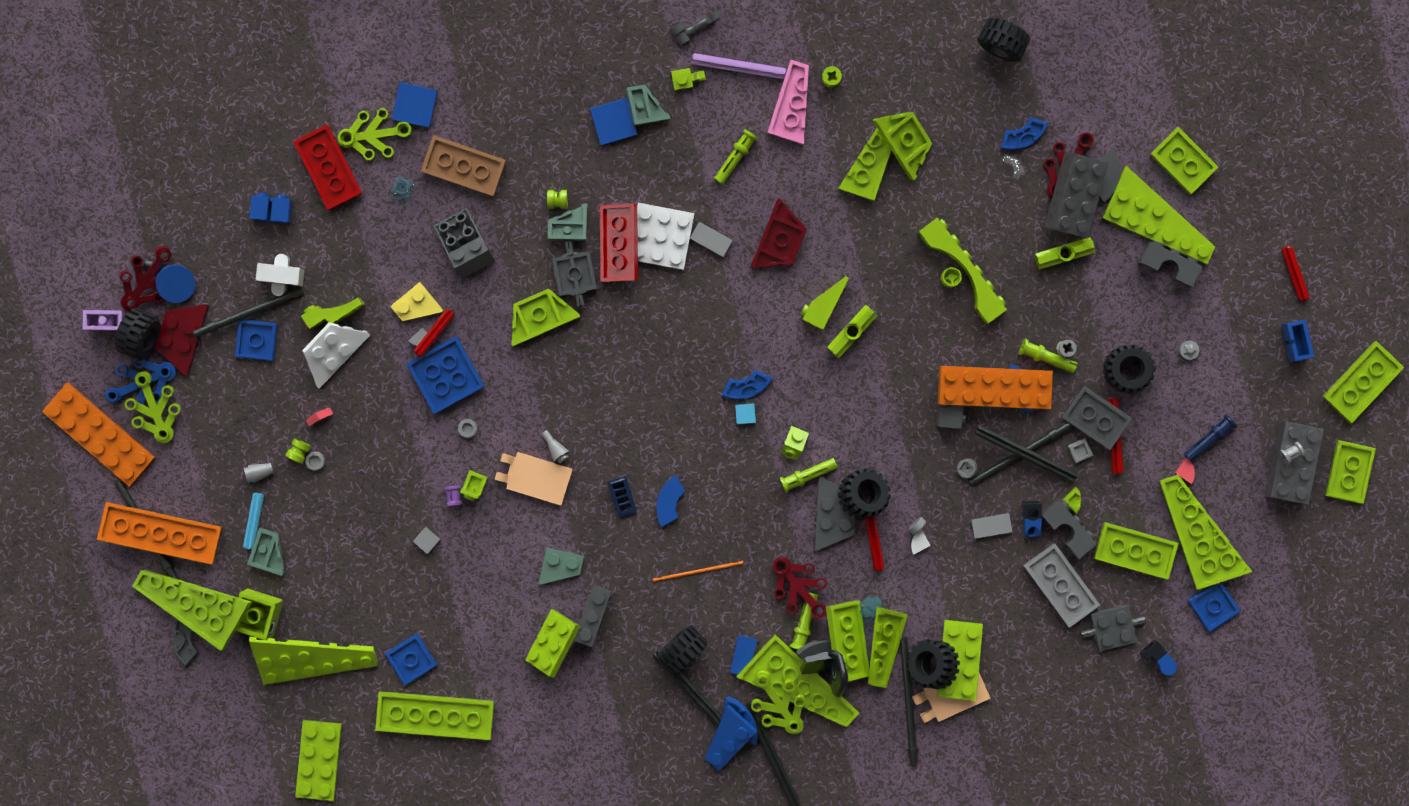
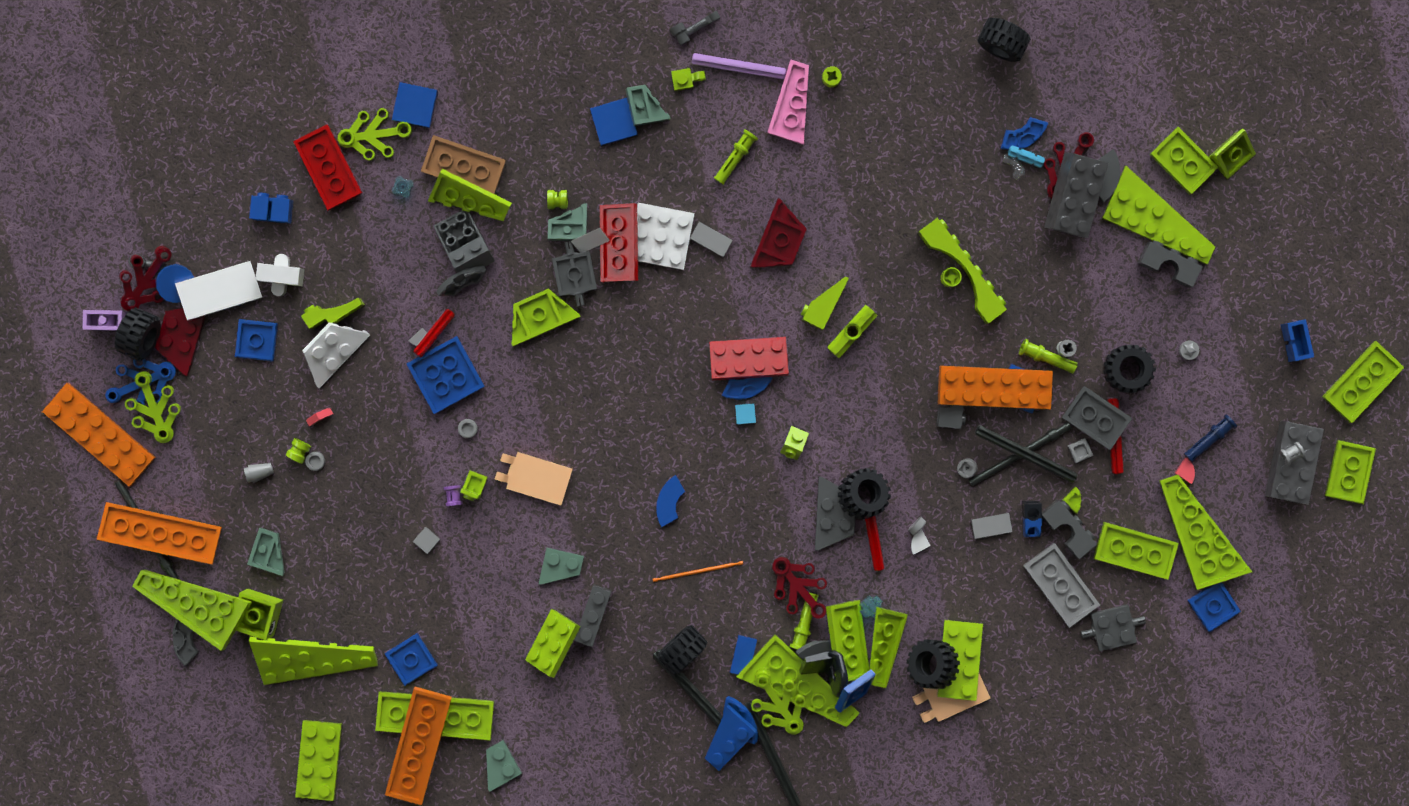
(213, 326): pearl dark grey bar -> none
(218, 290): none -> white tile
(253, 520): medium azure axle -> none
(416, 304): light yellow wing -> none
(418, 745): none -> orange plate
(460, 193): none -> lime wing
(461, 280): none -> dark grey tile
(500, 765): none -> sand green wing
(558, 451): light grey cone -> none
(590, 240): none -> white sticker
(629, 495): dark blue slope -> none
(749, 358): none -> plate
(799, 478): lime pin -> none
(855, 691): none -> blue tile
(868, 168): lime wing -> none
(905, 139): lime wing -> none
(913, 749): pearl dark grey bar -> none
(1026, 156): none -> medium azure axle
(1076, 250): lime piece -> none
(1163, 660): leg -> none
(1233, 153): none -> lime slope
(1295, 273): red axle -> none

